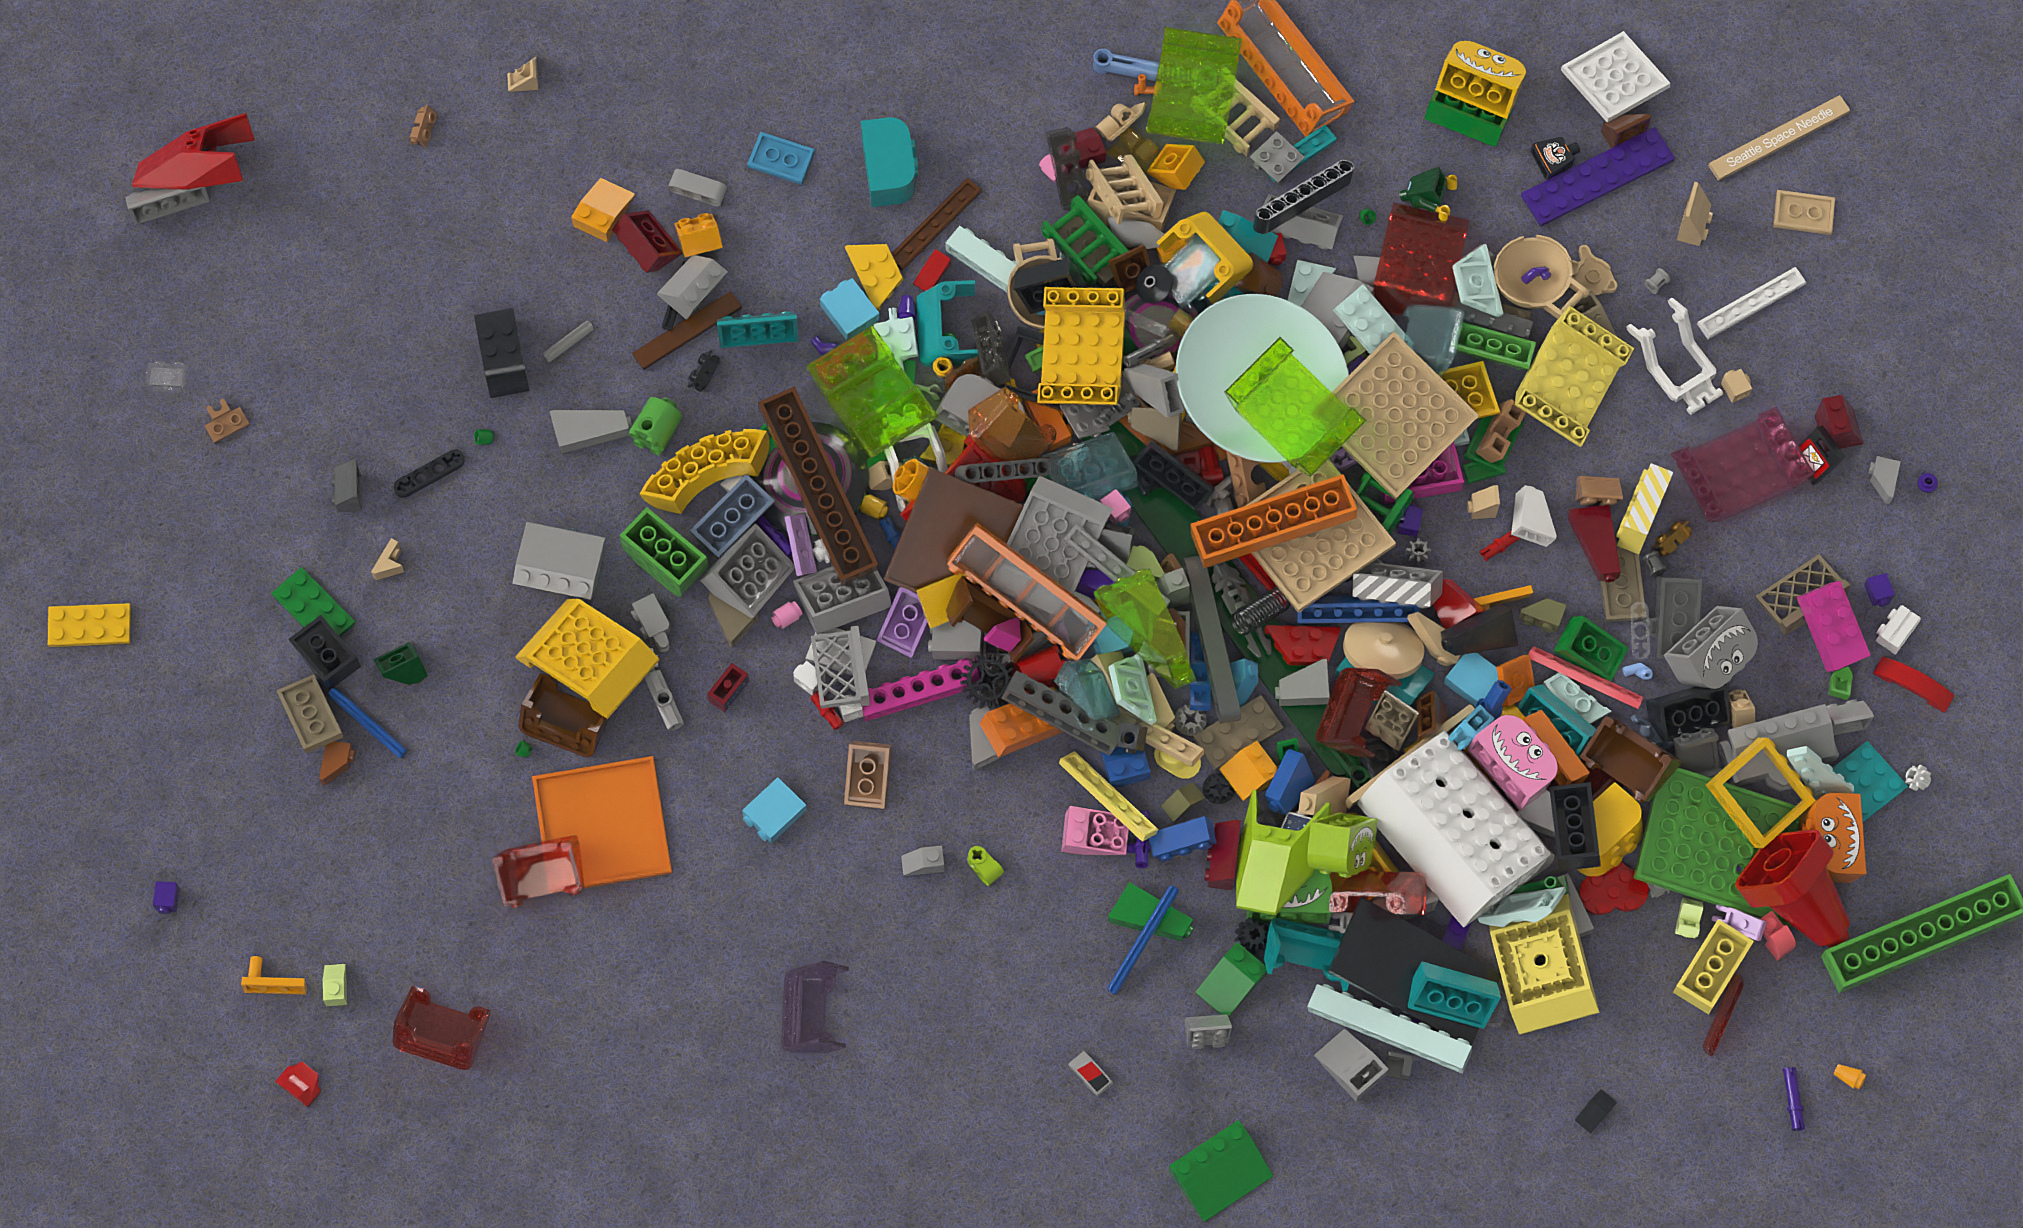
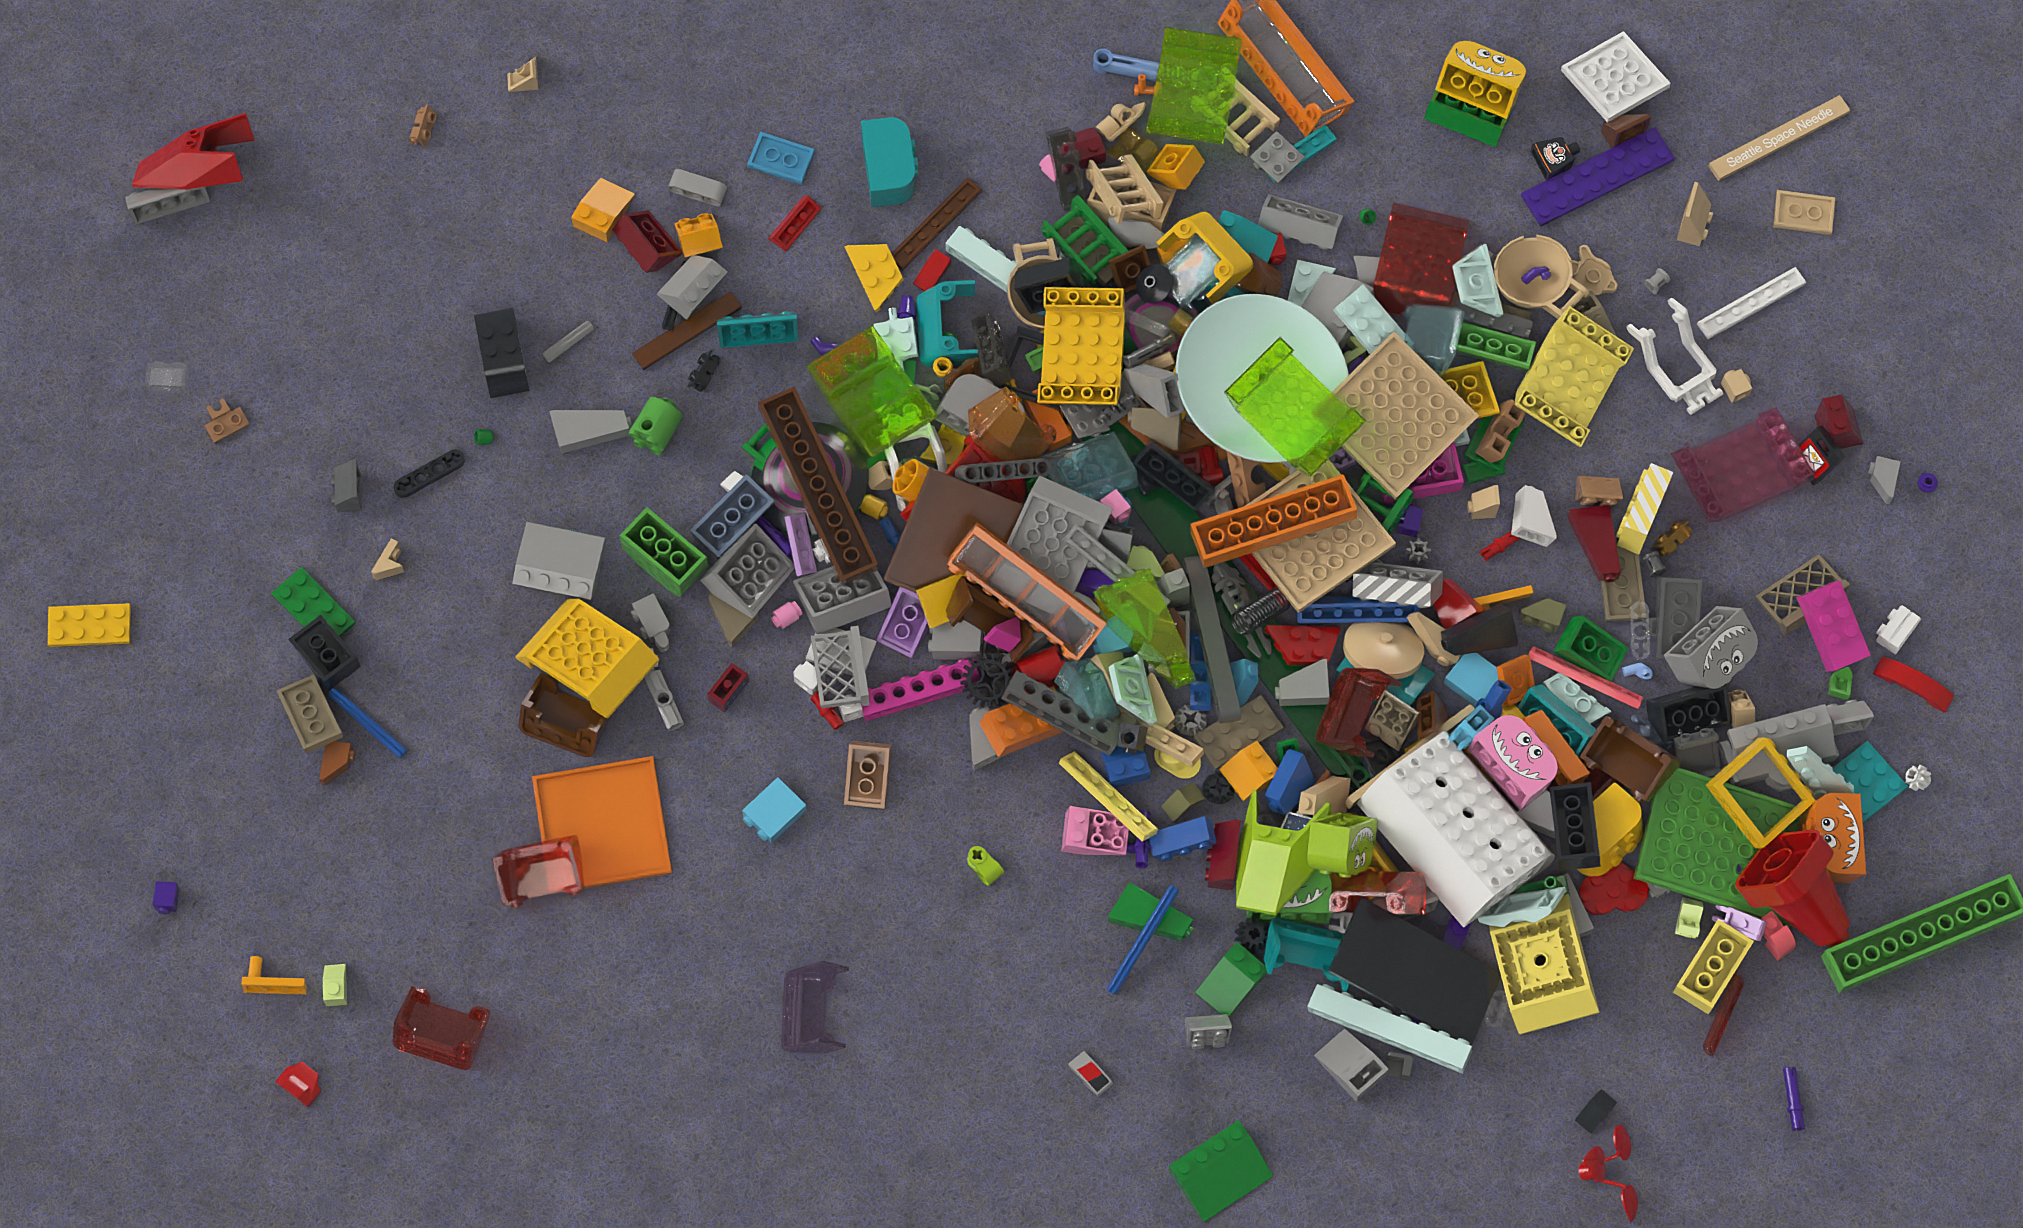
(402, 665): dark green slope -> none
(523, 749): green hinge -> none
(705, 464): yellow brick -> none
(795, 222): none -> red slope
(849, 309): medium azure brick -> none
(923, 861): light grey slope -> none
(1303, 197): black beam -> none
(1427, 191): dark green torso -> none
(1453, 995): teal slope -> none
(1594, 1168): none -> red plant
(1850, 1076): light orange cone -> none
(1879, 590): dark purple brick -> none

